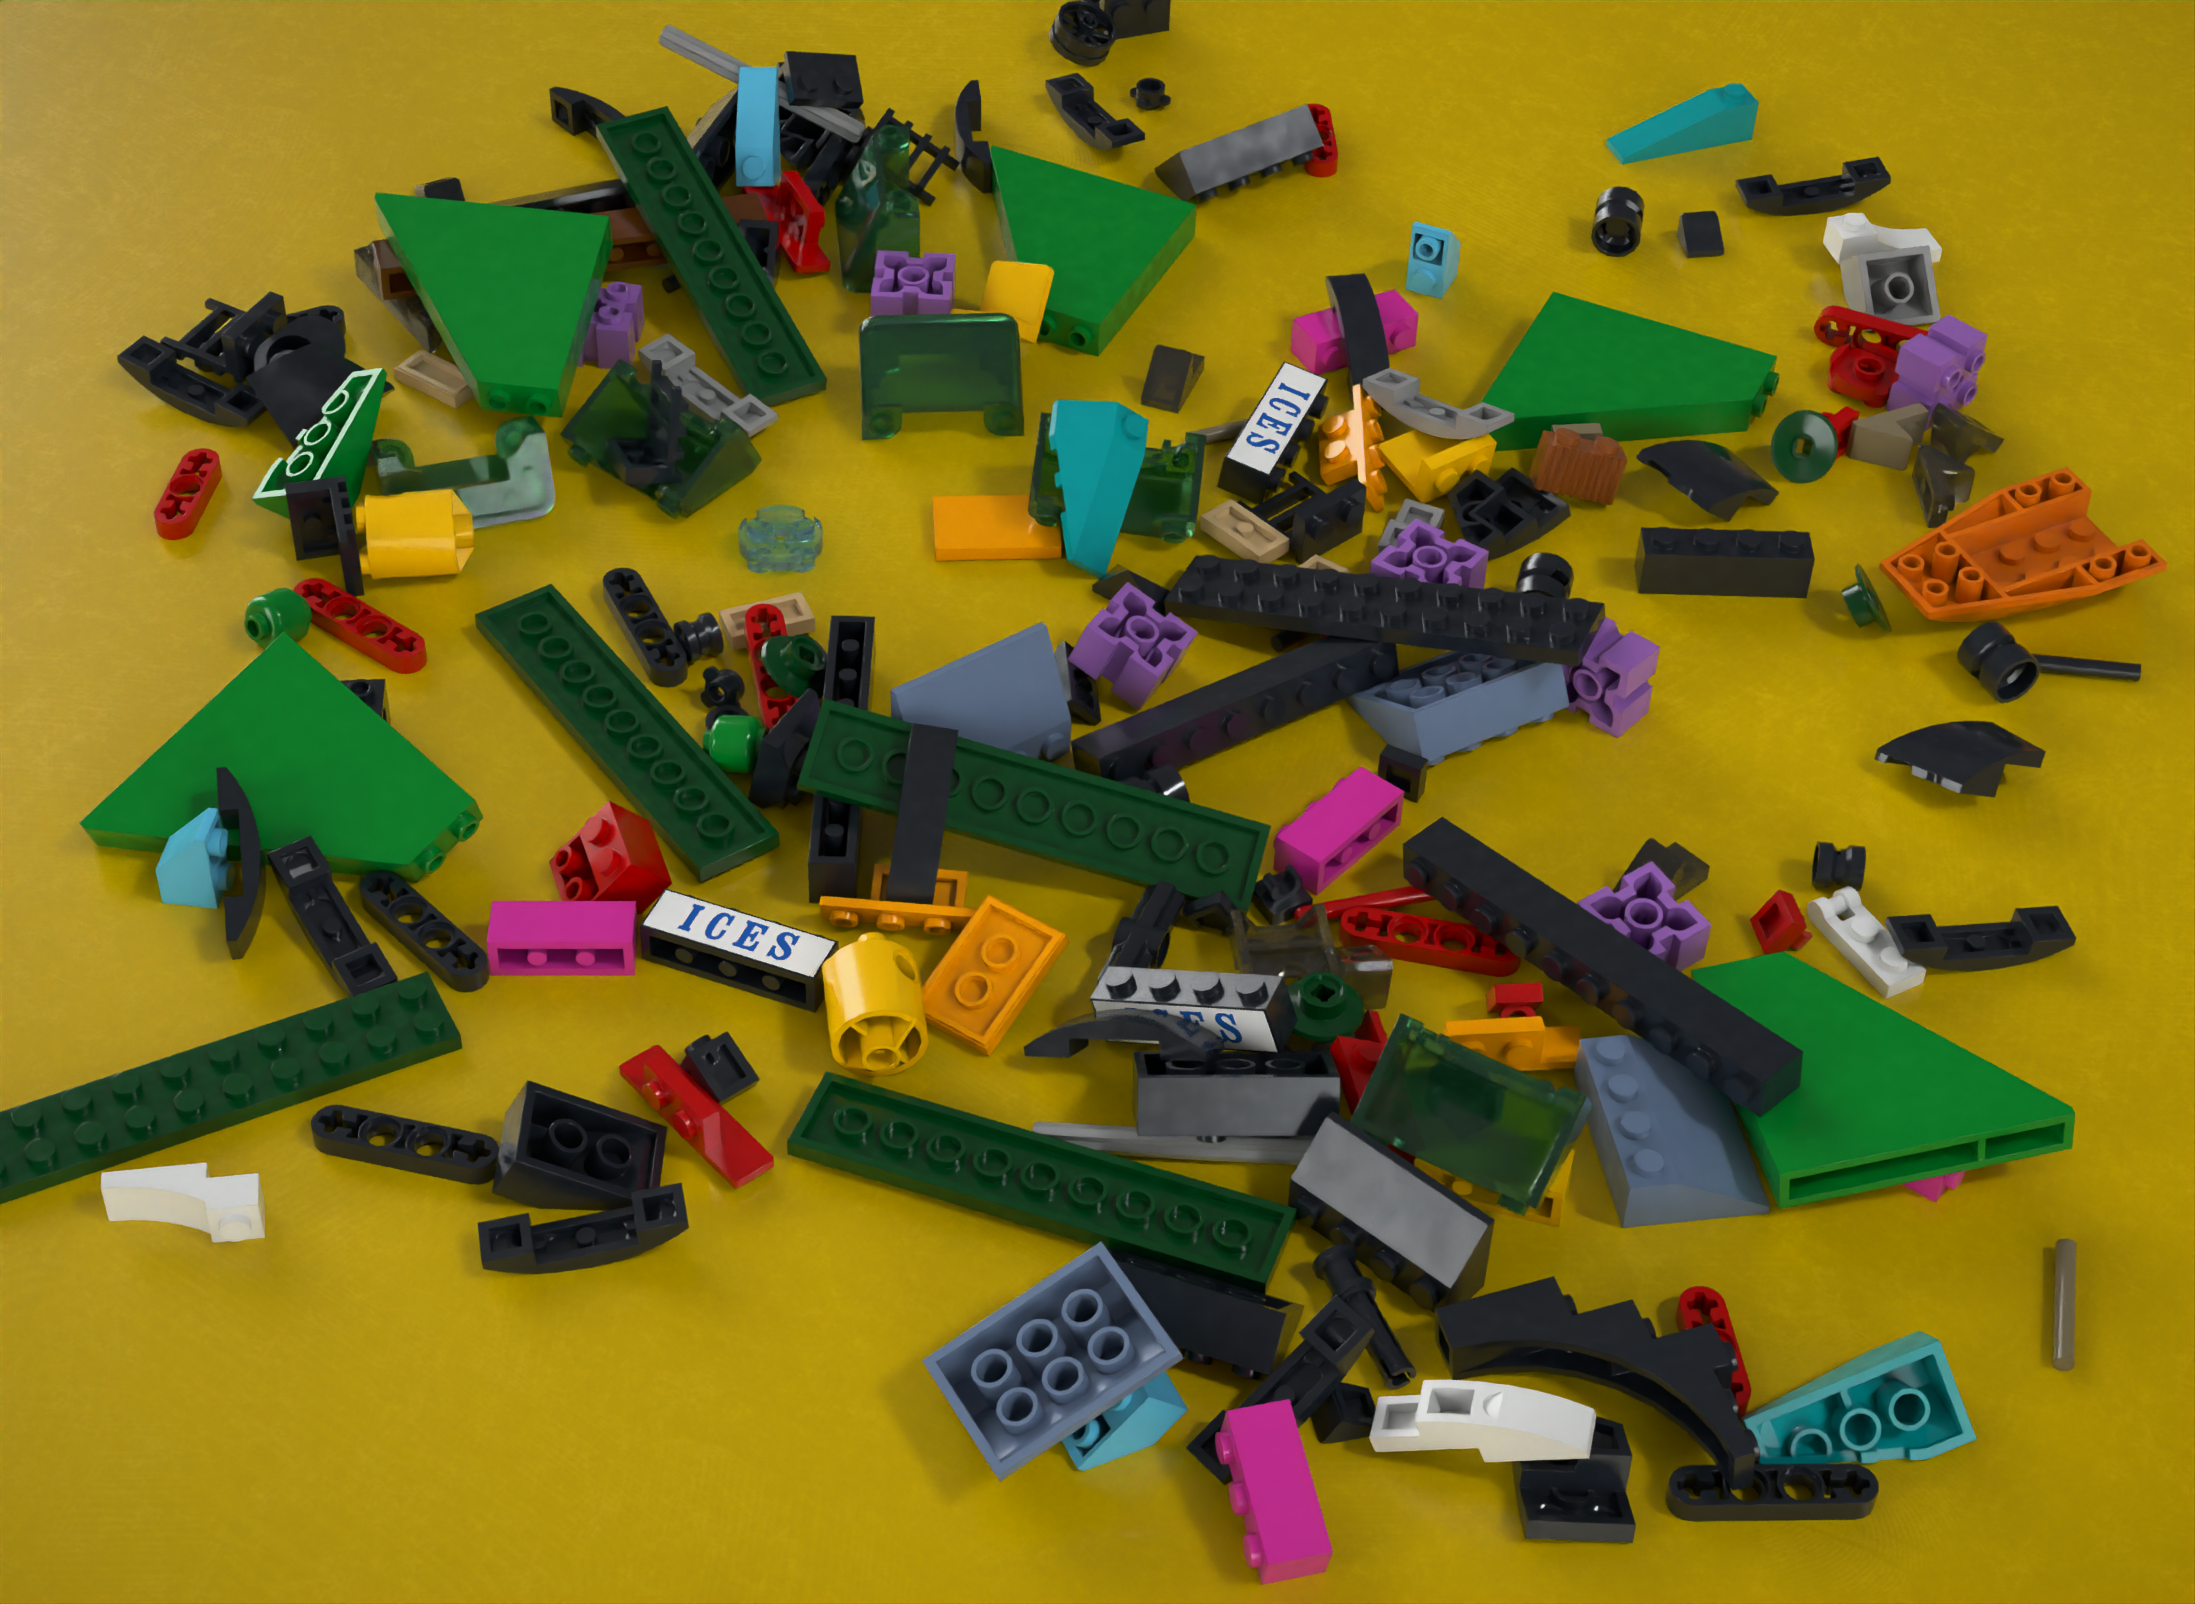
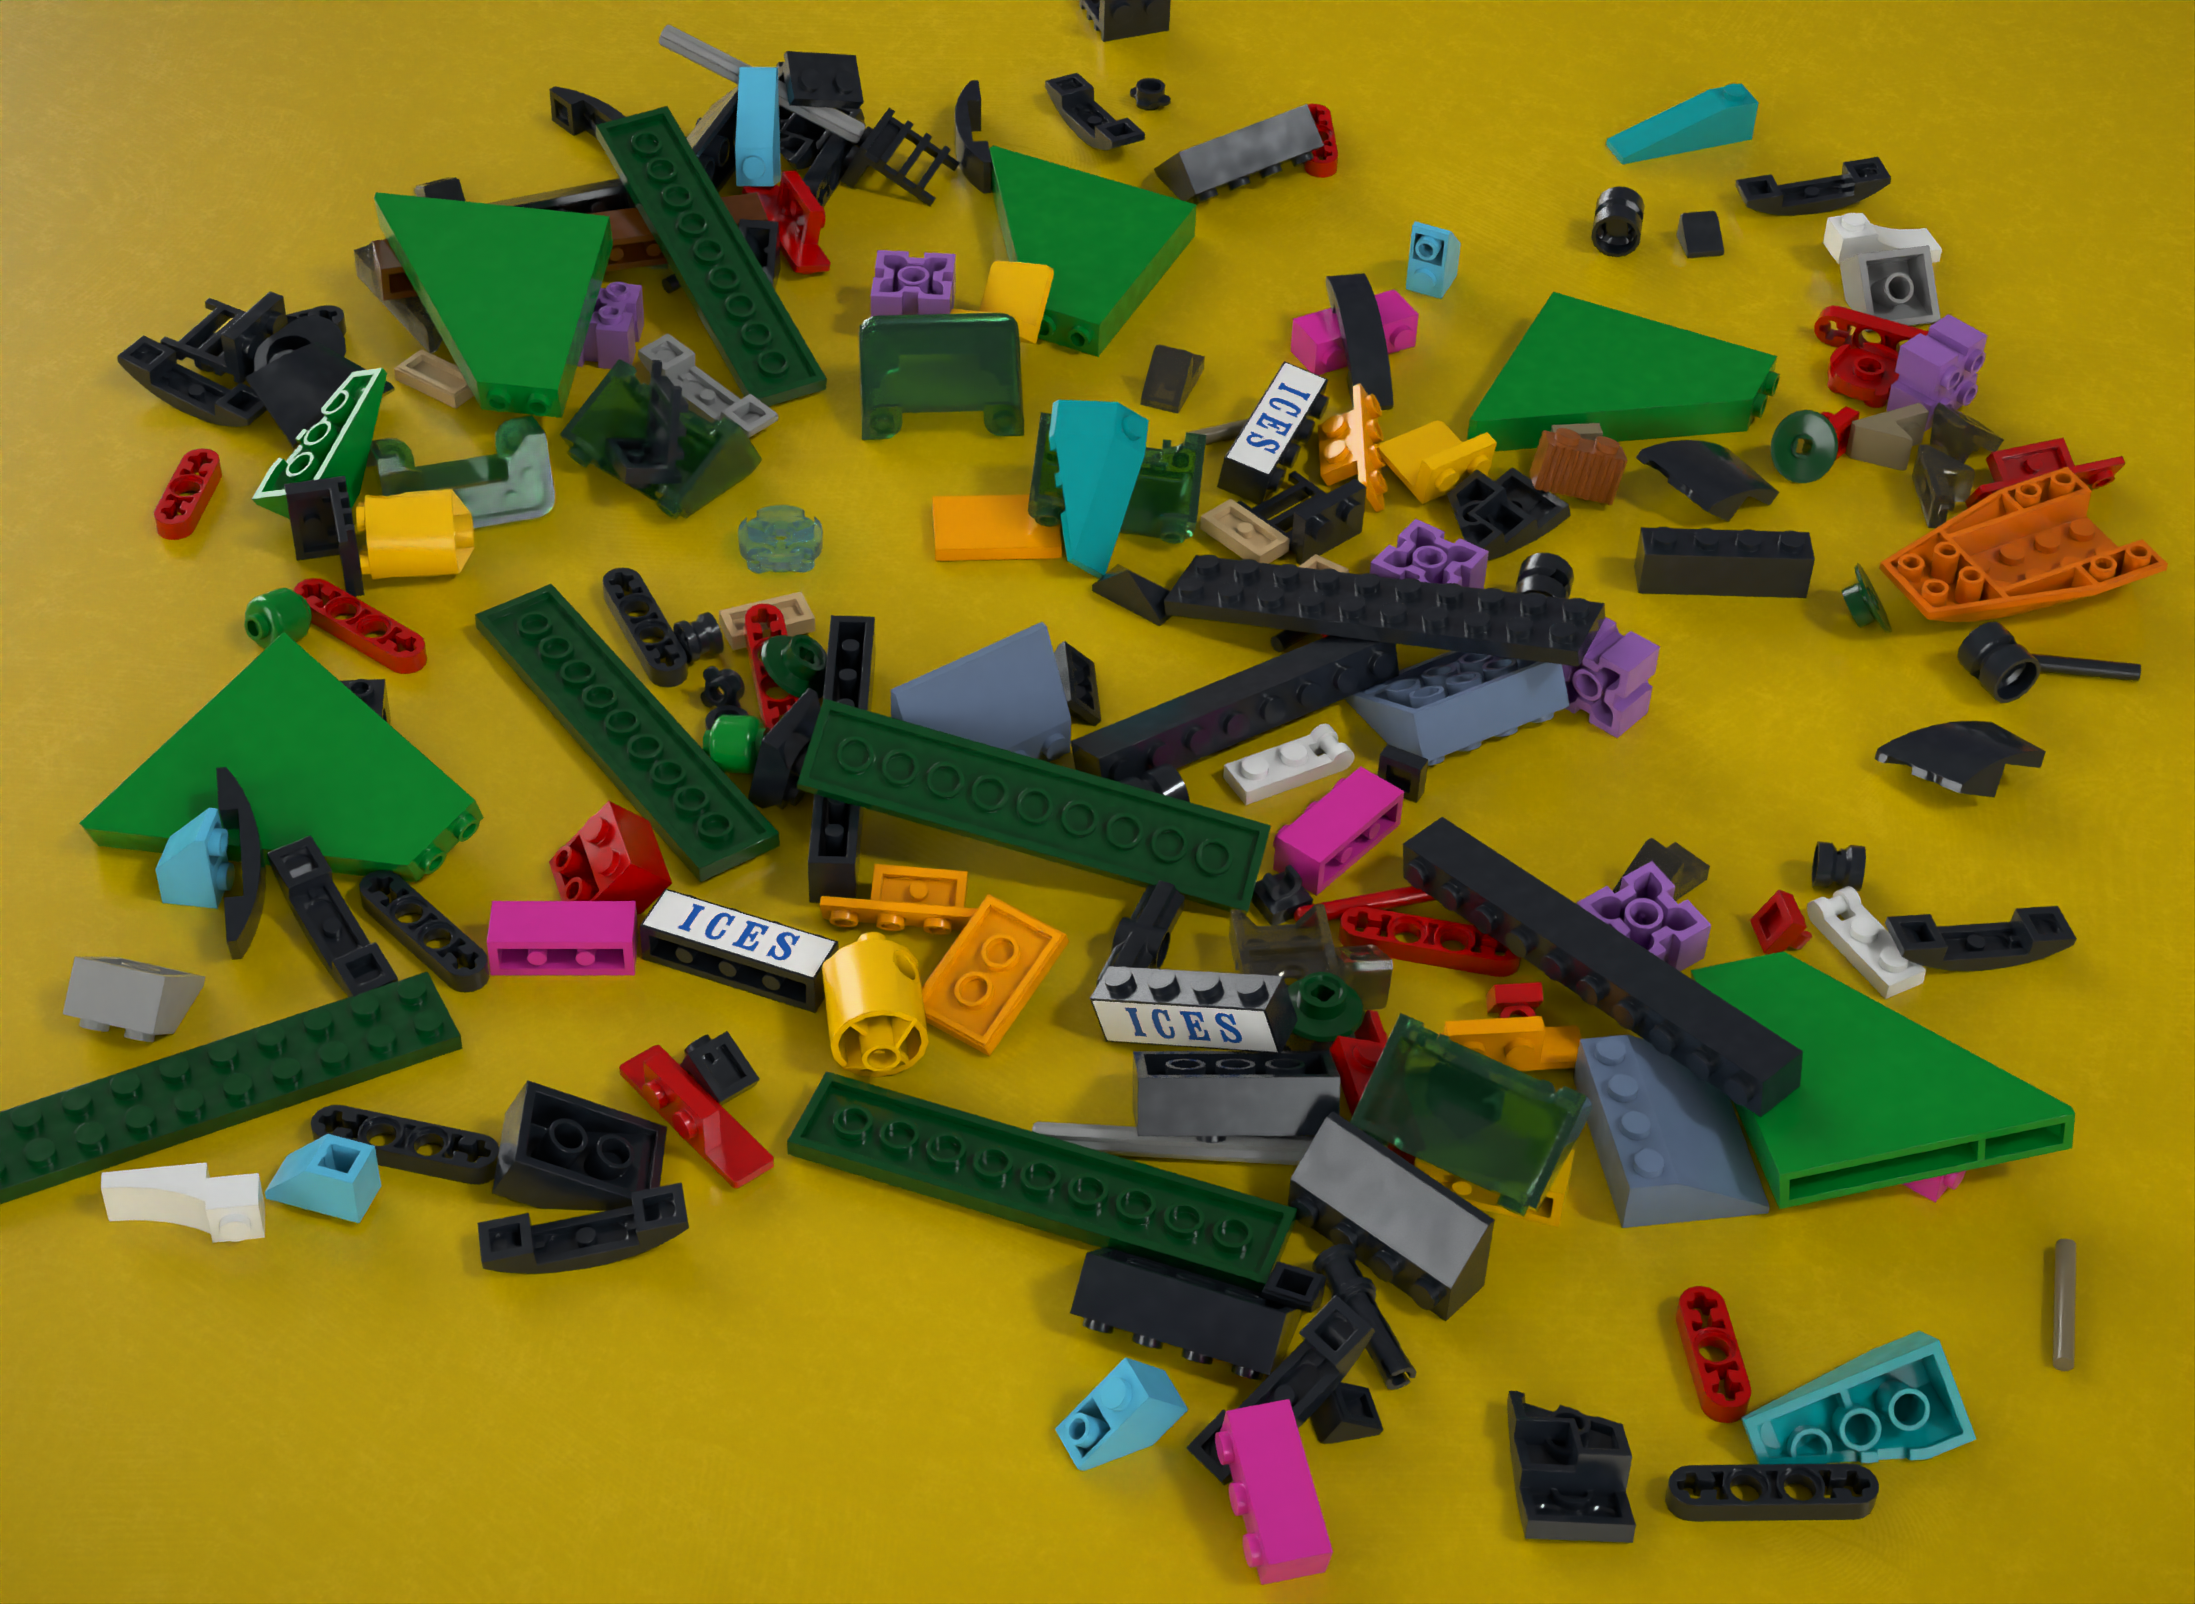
(129, 996): none -> light grey slope
(329, 1178): none -> medium azure slope
(876, 208): clear green windscreen -> none
(922, 814): black slope -> none
(1051, 1360): sand blue slope -> none
(1079, 30): black wheel -> none
(1132, 646): medium lavender brick -> none
(1177, 1037): black slope -> none
(1210, 911): black tile -> none
(1288, 765): none -> white plate
(1295, 1287): none -> black slope
(1401, 398): light grey slope -> none
(1408, 513): light grey slope -> none
(1493, 1417): white slope -> none
(1613, 1346): black arch -> none
(2036, 459): none -> red bracket

